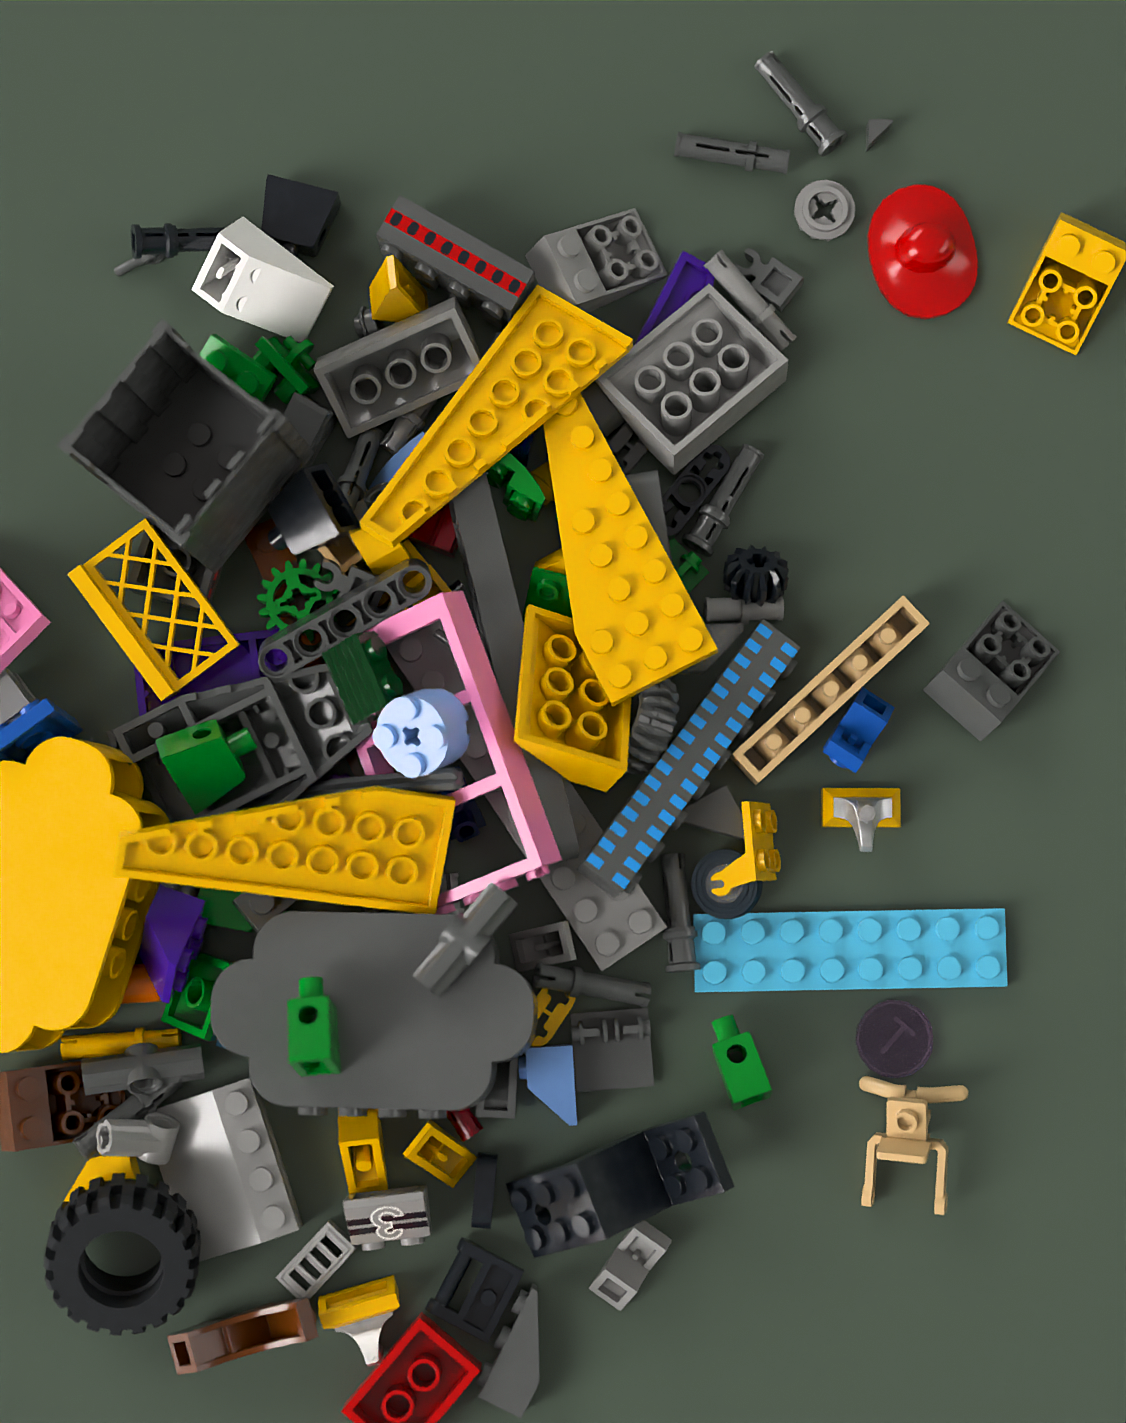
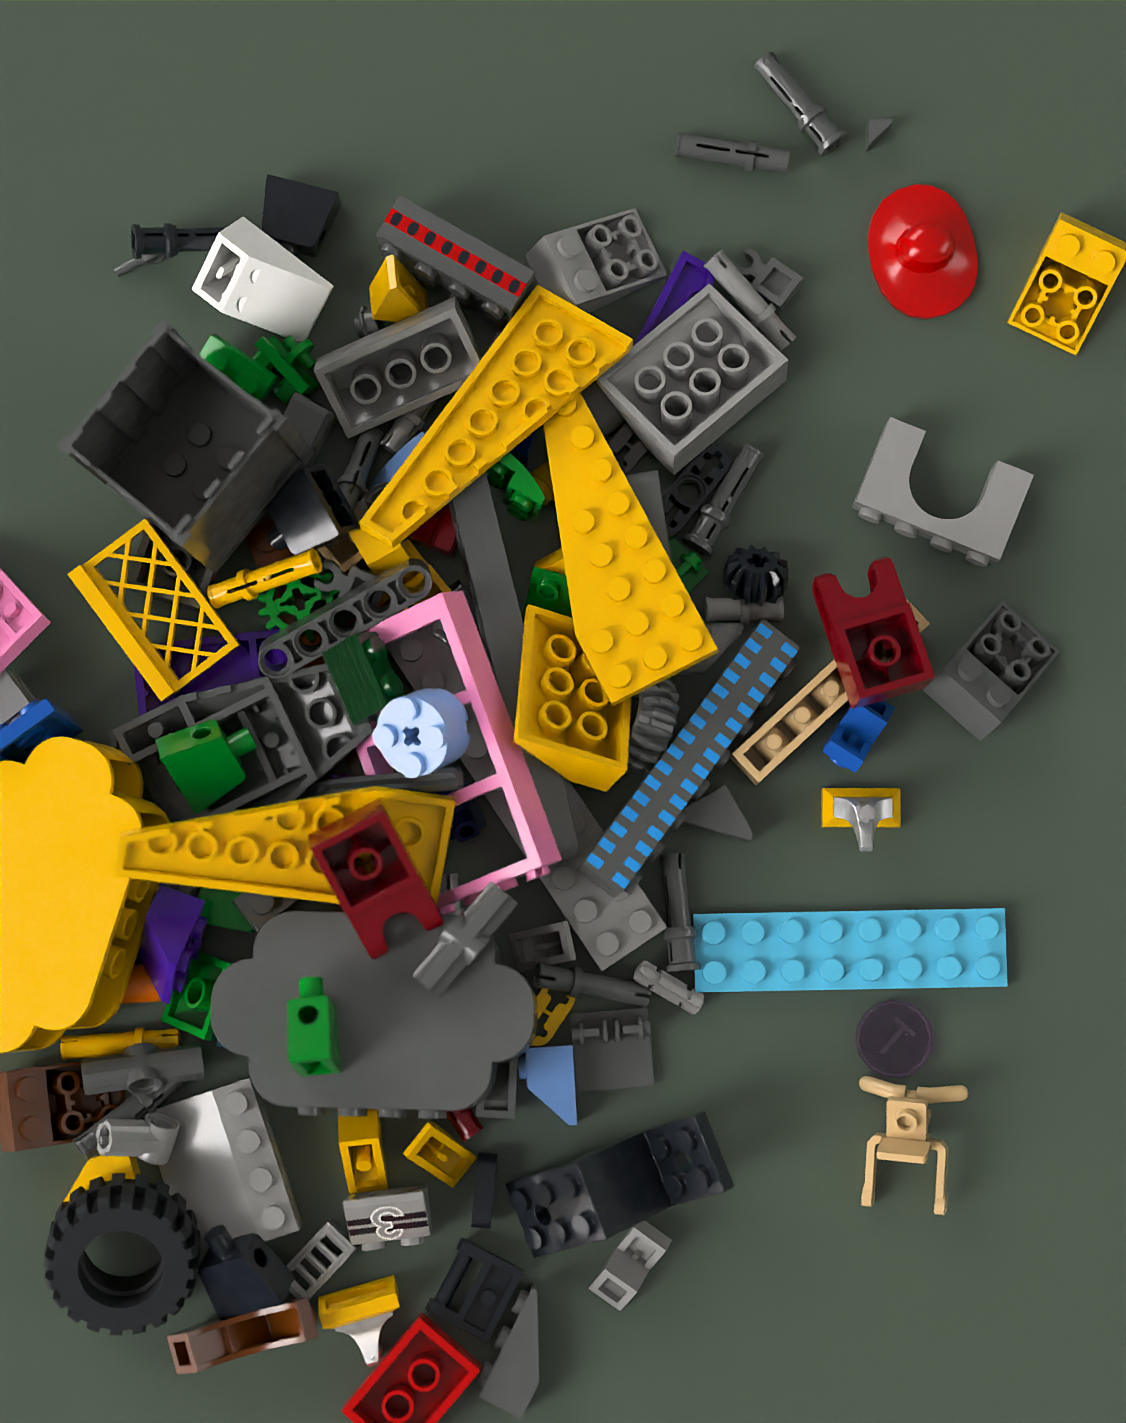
(225, 592): none -> yellow pin
(242, 1273): none -> black torso
(378, 887): none -> dark red brick
(668, 987): none -> light grey axle
(731, 881): plate -> none
(744, 1081): green torso -> none
(826, 193): light grey gear -> none
(869, 625): none -> dark red brick
(888, 497): none -> light grey arch

